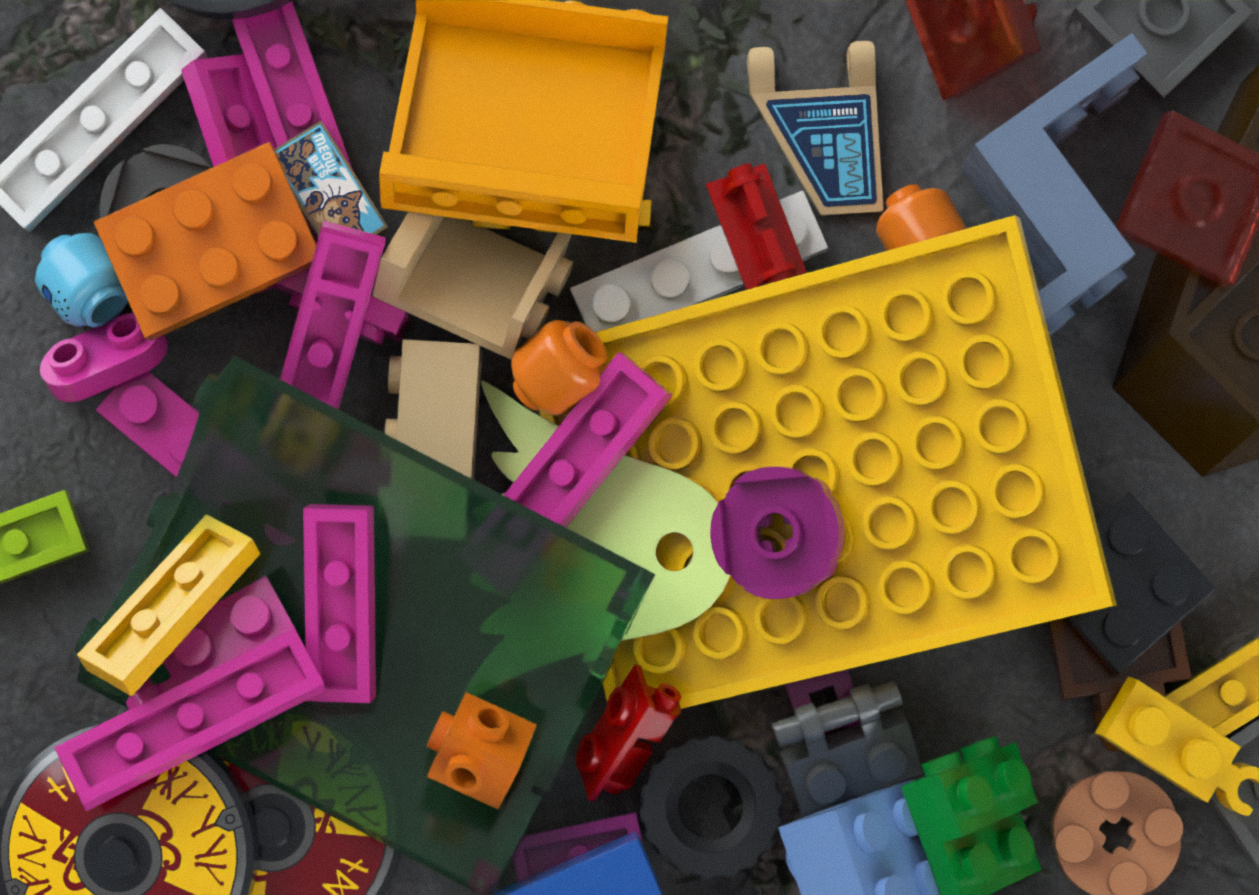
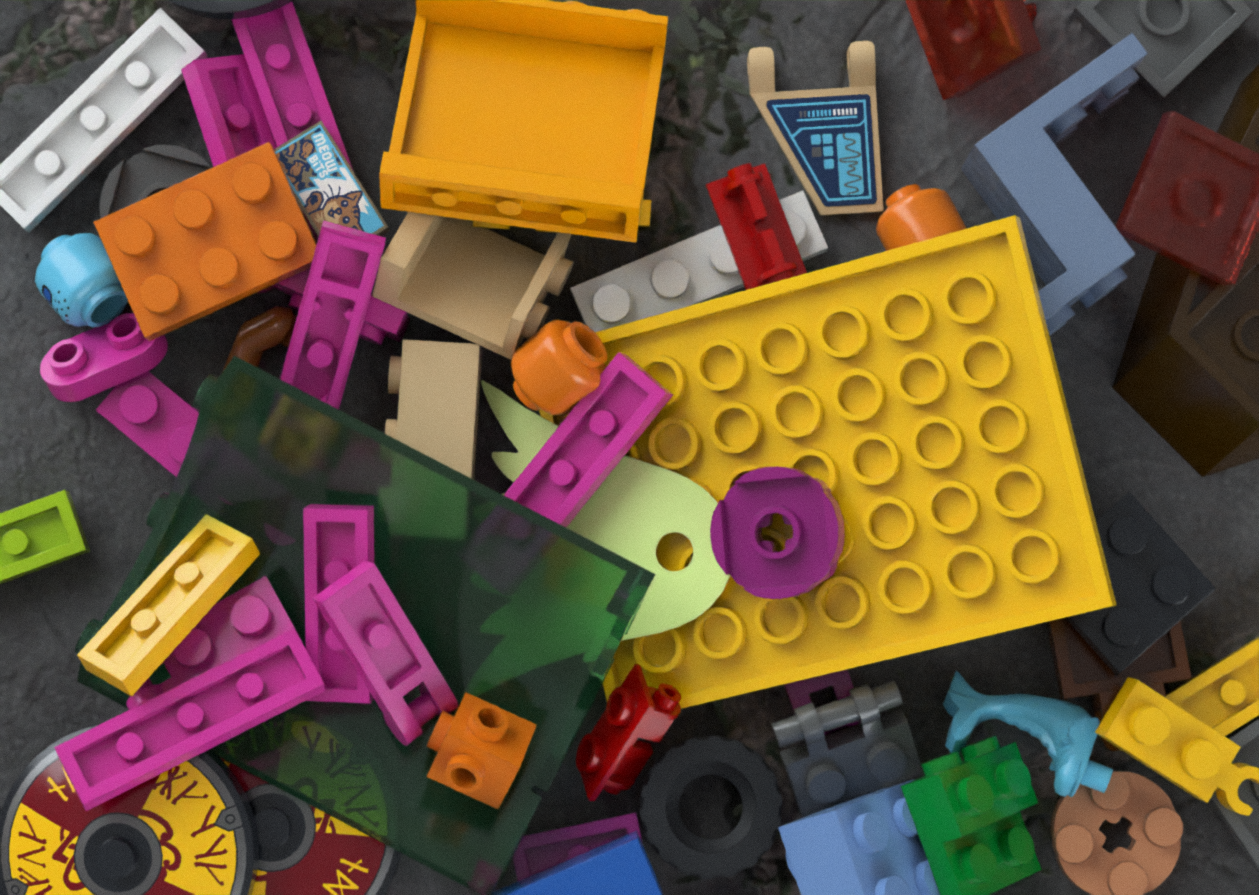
(263, 333): none -> dark orange arm
(385, 650): none -> dark pink plate
(1058, 724): none -> medium azure animal

